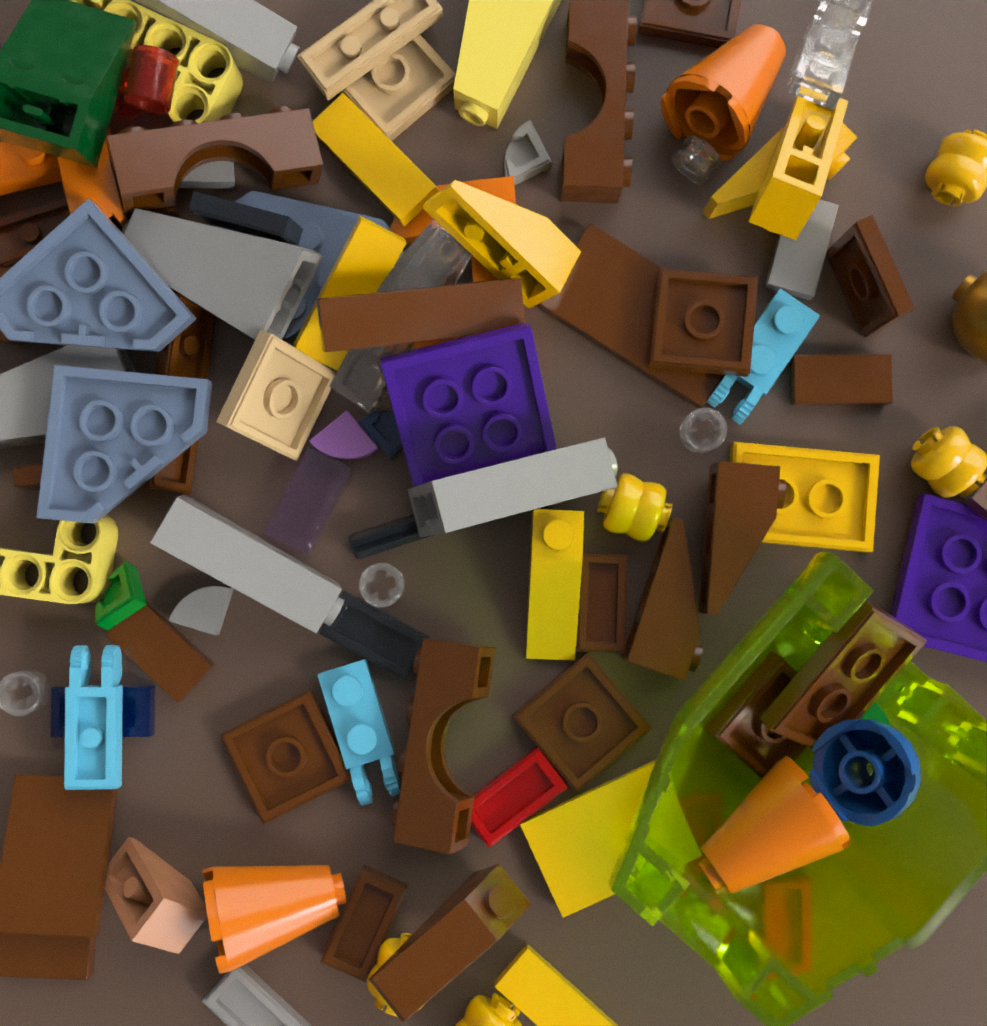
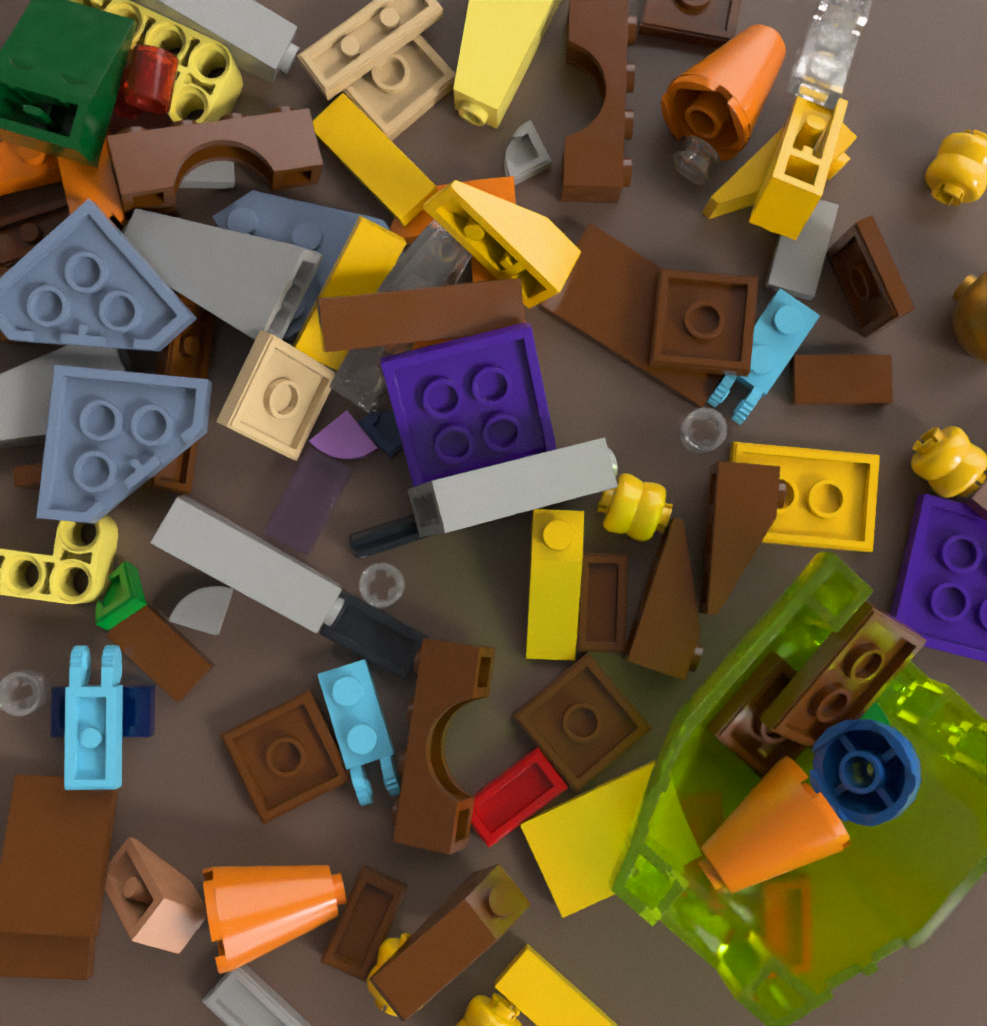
(245, 218): black tile -> none

